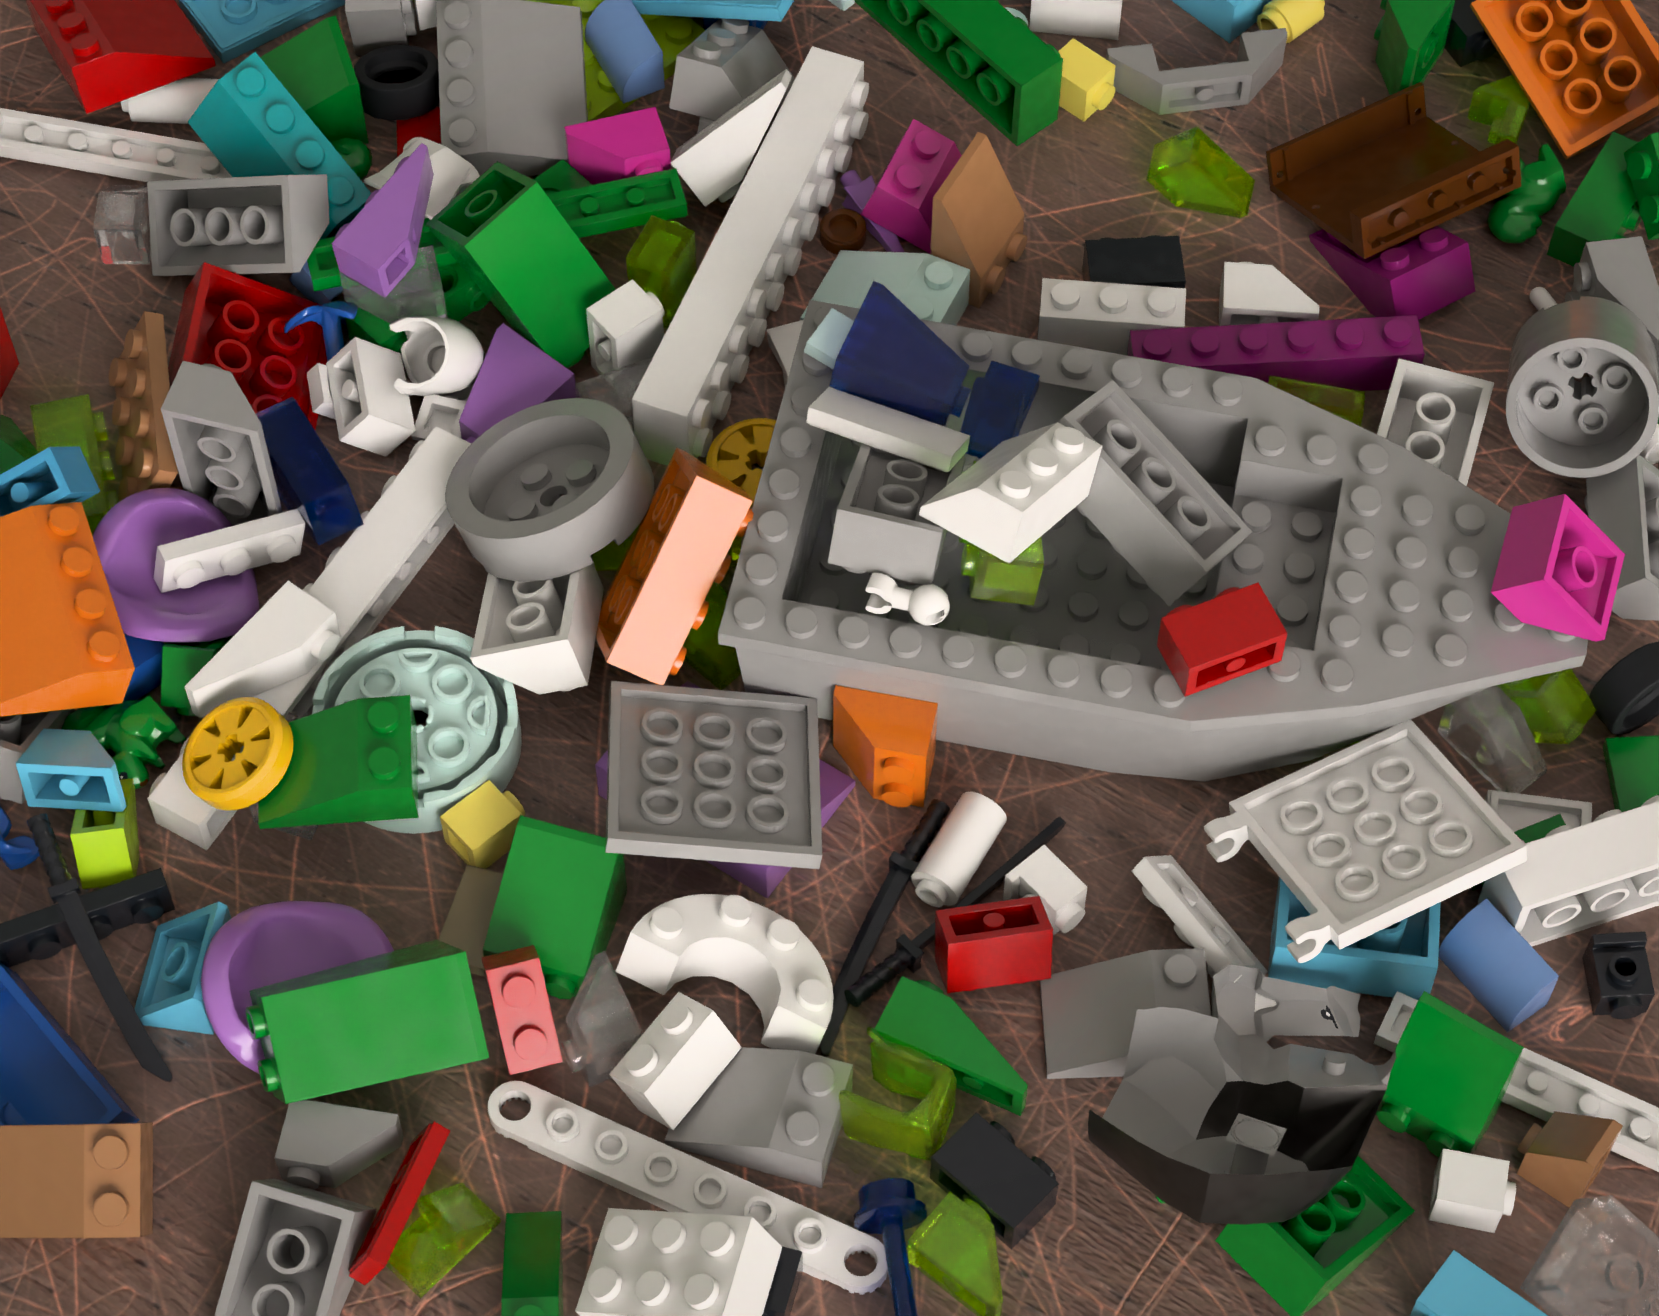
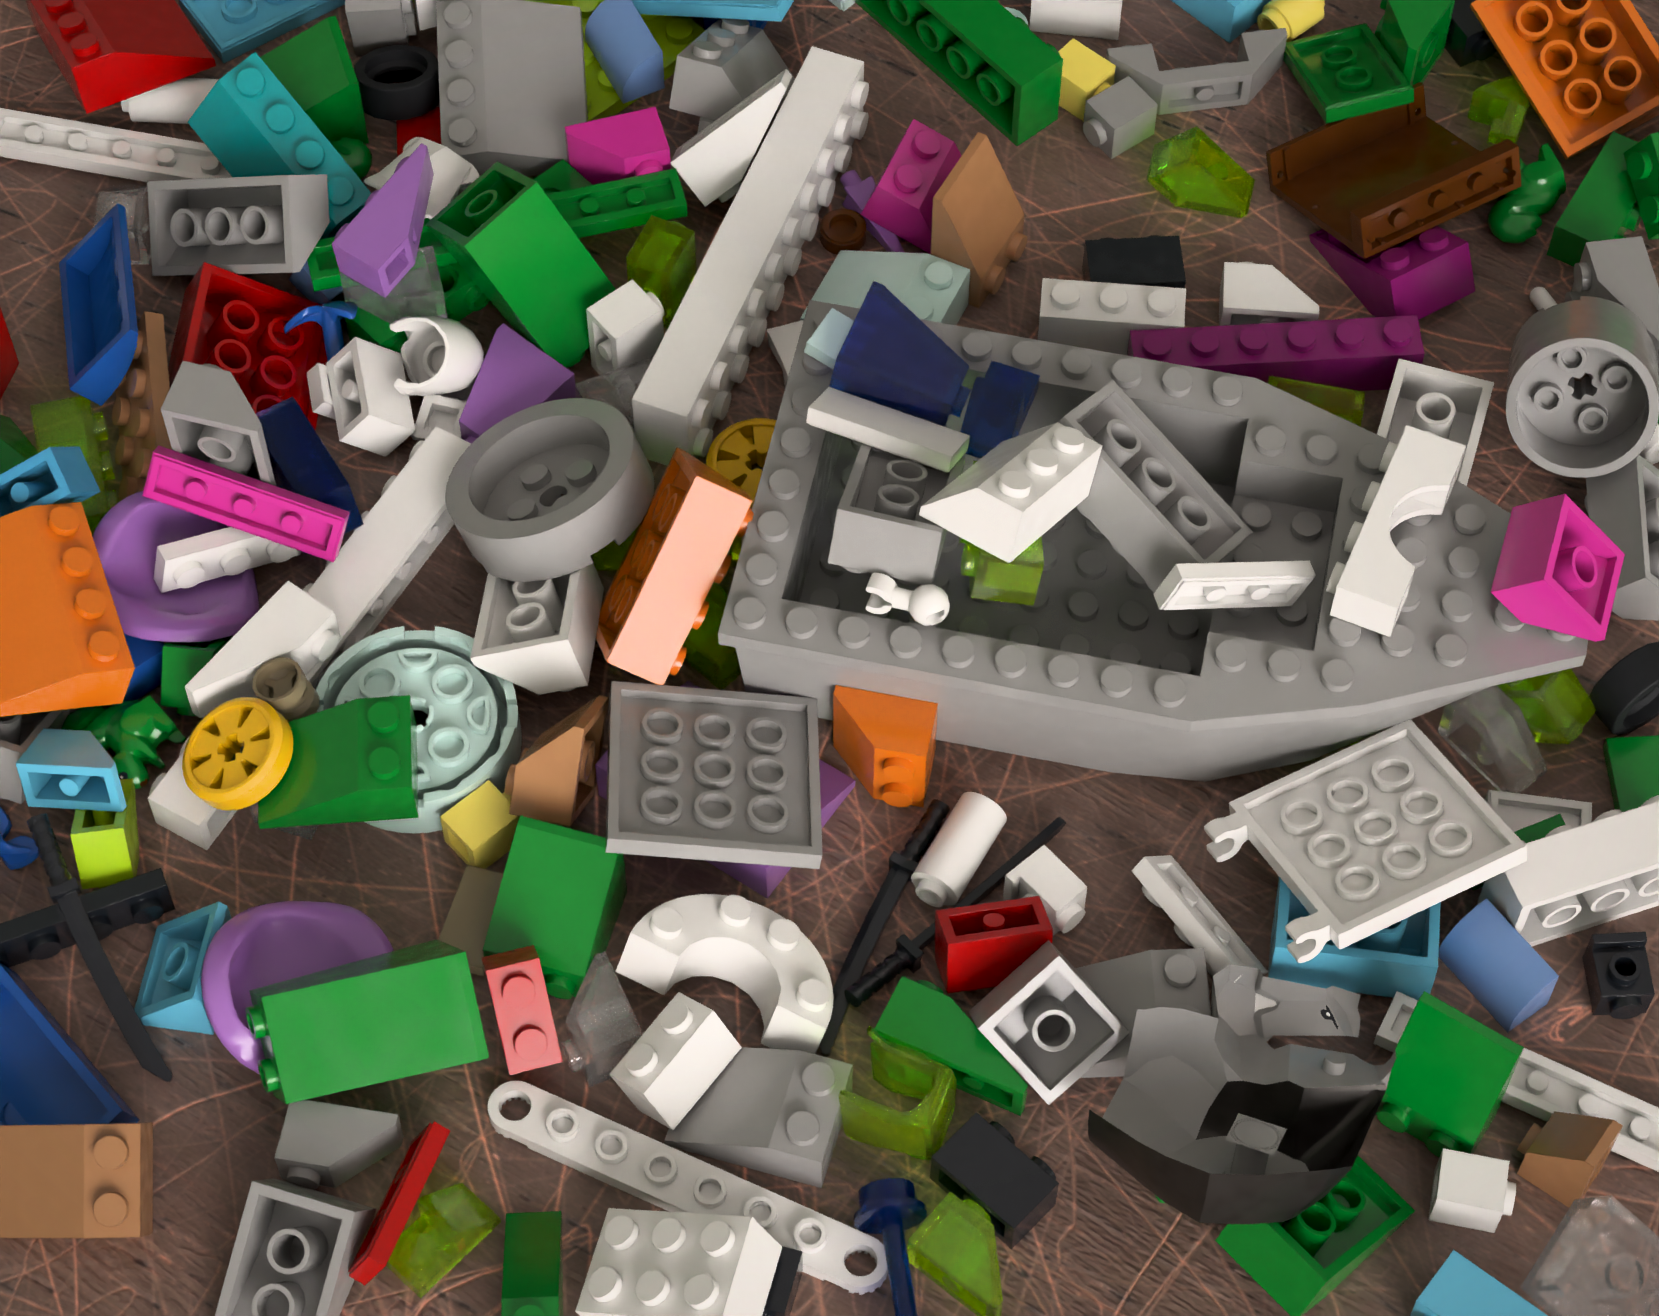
(99, 308): none -> blue slope
(245, 503): none -> dark pink tile
(286, 688): none -> dark tan wheel
(559, 769): none -> medium nougat slope
(1048, 1022): none -> light grey slope
(1119, 117): none -> light grey brick
(1221, 638): red brick -> none
(1234, 585): none -> white tile
(1347, 73): none -> green tile
(1376, 576): none -> white arch

